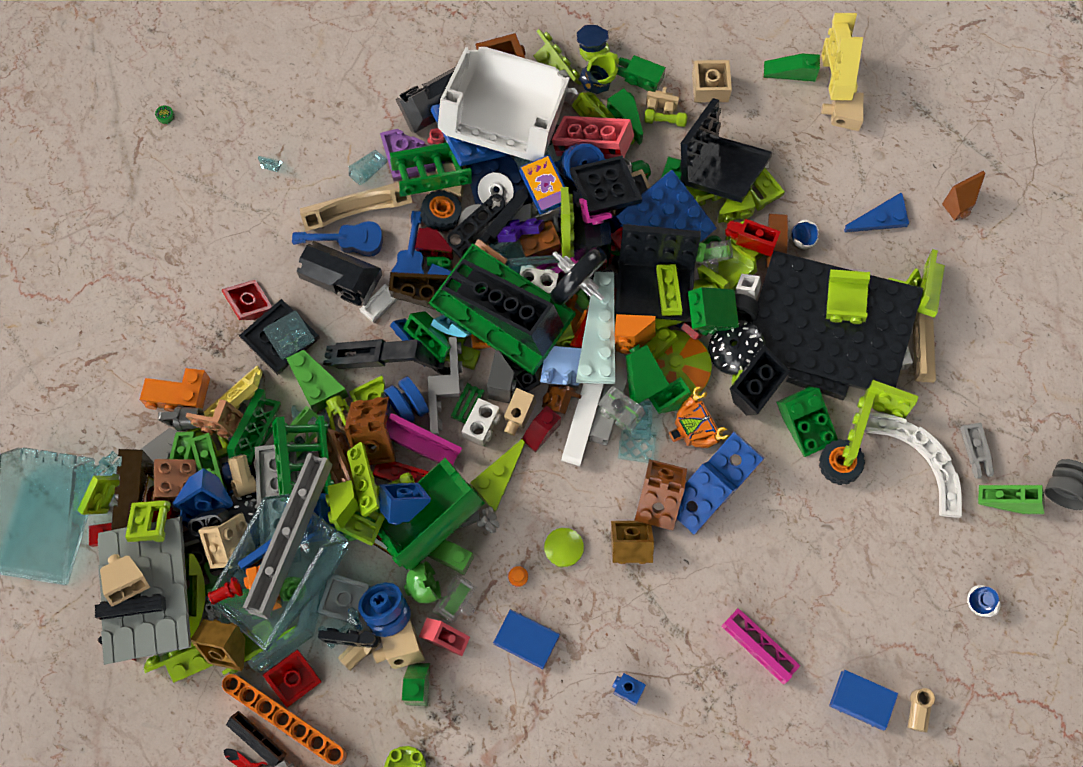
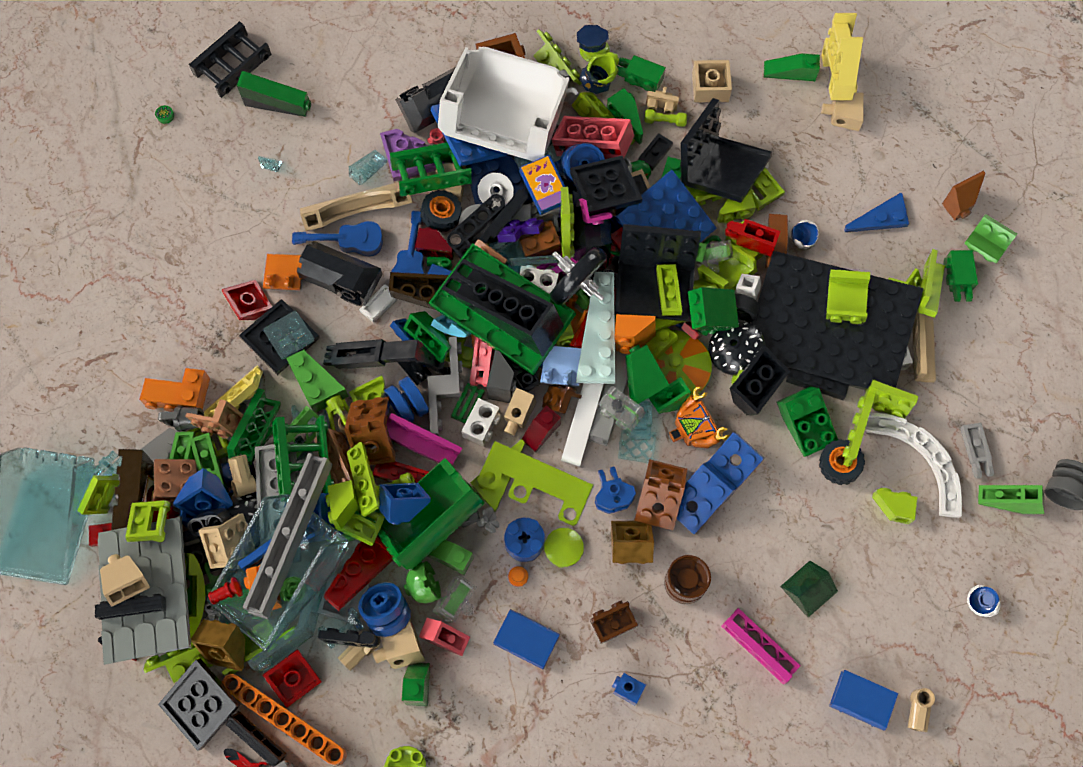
(199, 704): none -> plate
(220, 48): none -> black fence
(272, 96): none -> slope
(282, 272): none -> orange plate
(358, 572): none -> red wing
(415, 371): none -> black hinge
(482, 361): none -> coral plate
(534, 473): none -> lime piece
(535, 539): none -> blue brick
(613, 491): none -> blue hinge
(613, 622): none -> reddish brown bracket
(656, 151): none -> black plate
(687, 579): none -> reddish brown wheel
(810, 588): none -> clear green slope
(896, 506): none -> lime slope
(961, 273): none -> green hinge
(990, 239): none -> bright green bracket

